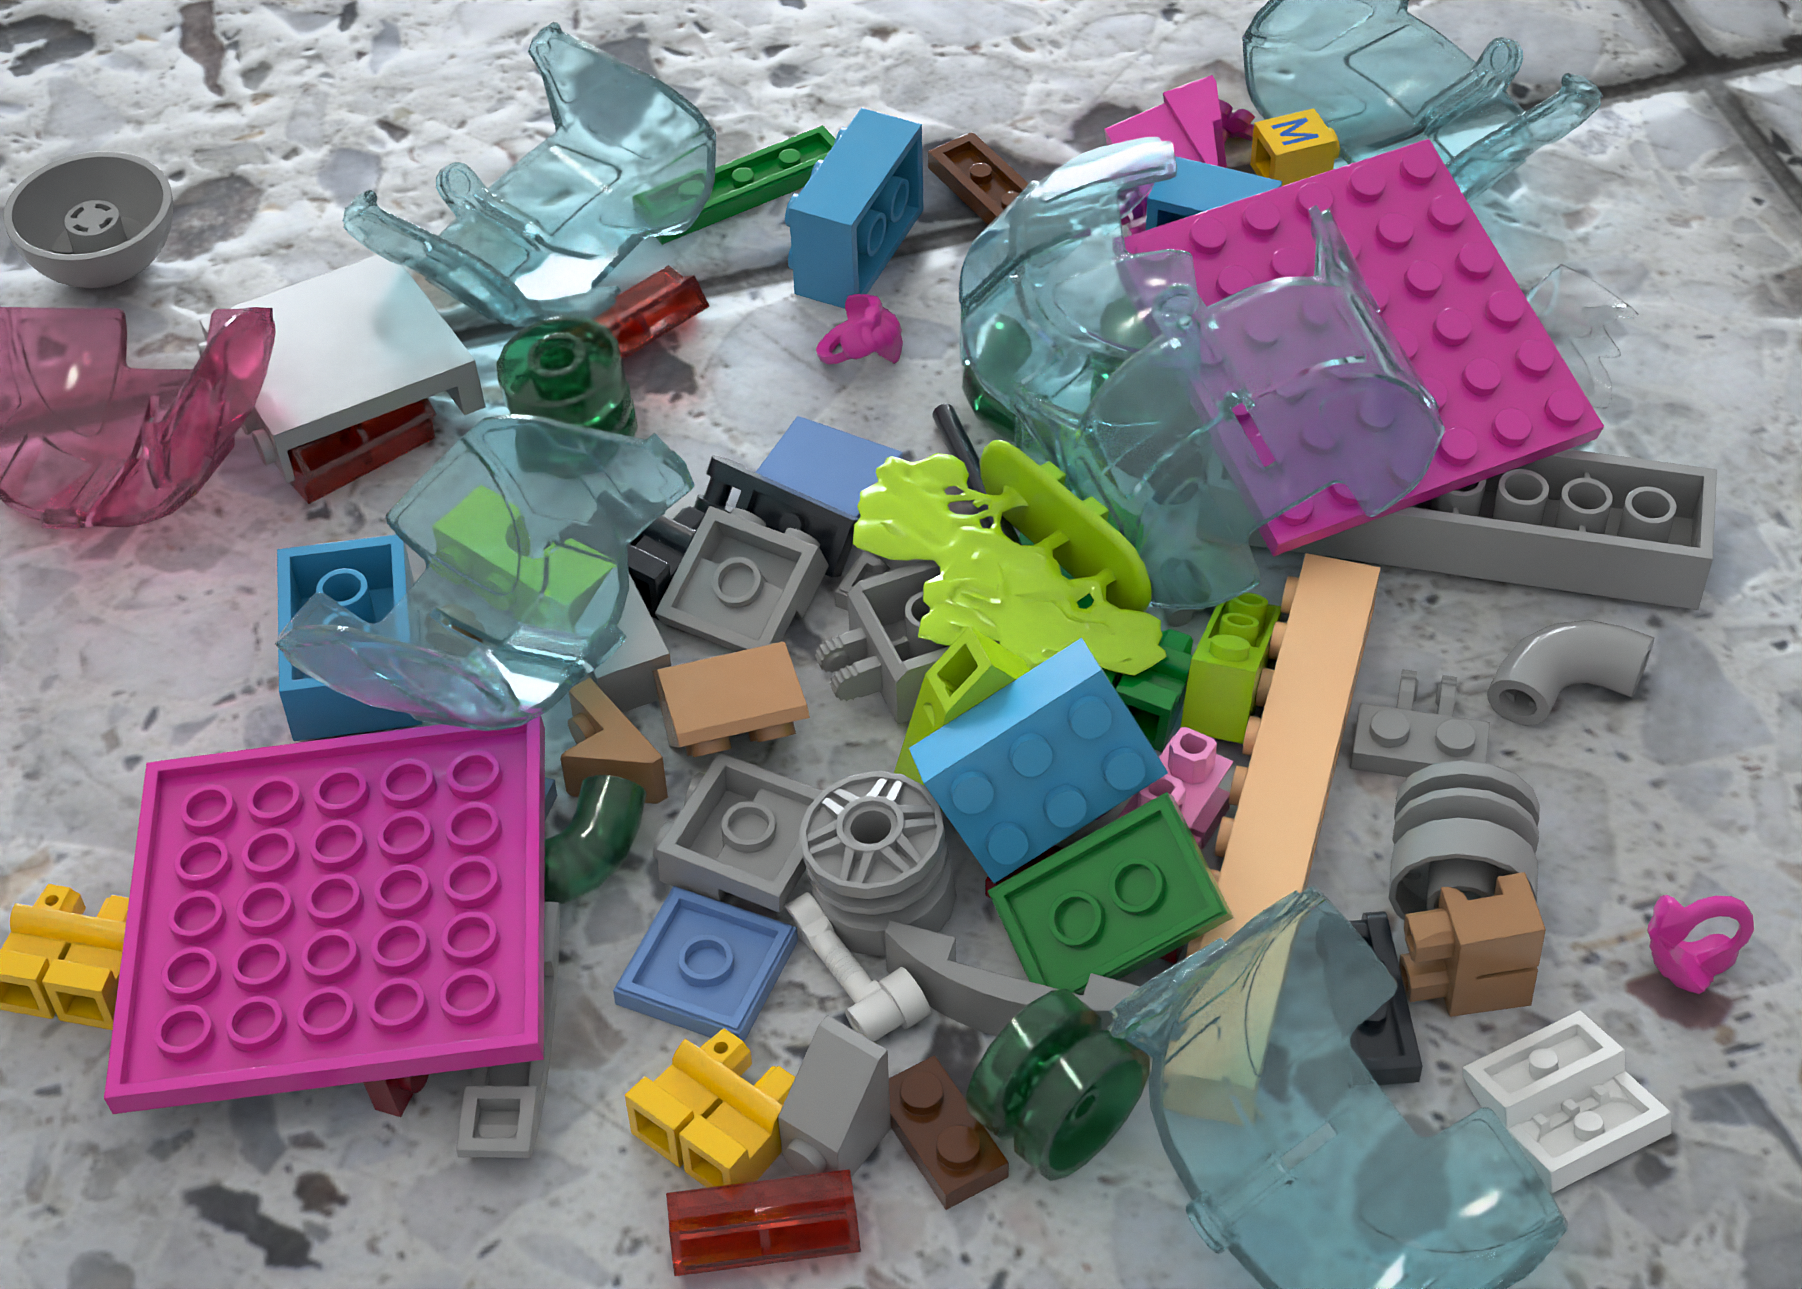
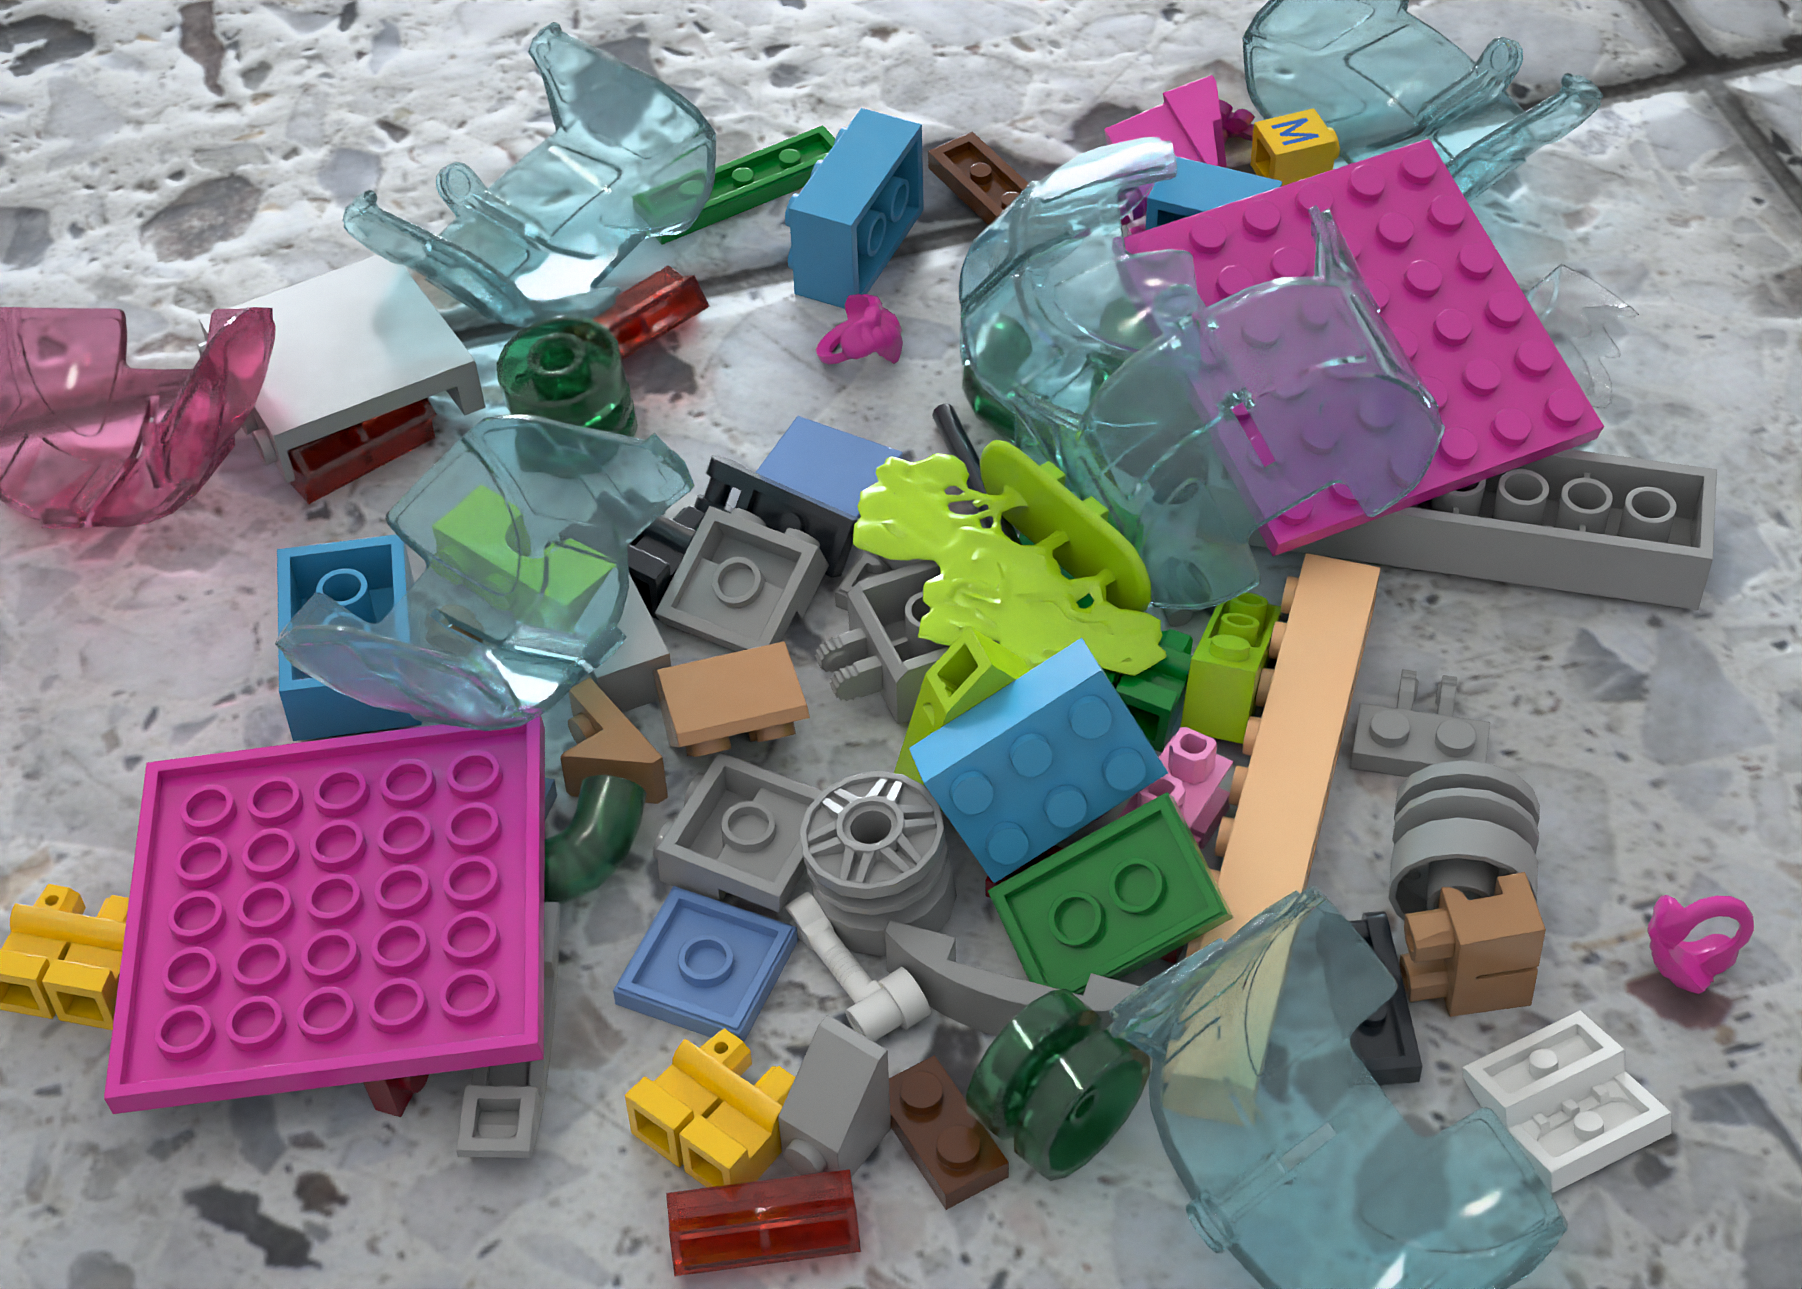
(91, 218): light grey piece -> none
(1566, 656): light grey cylinder -> none

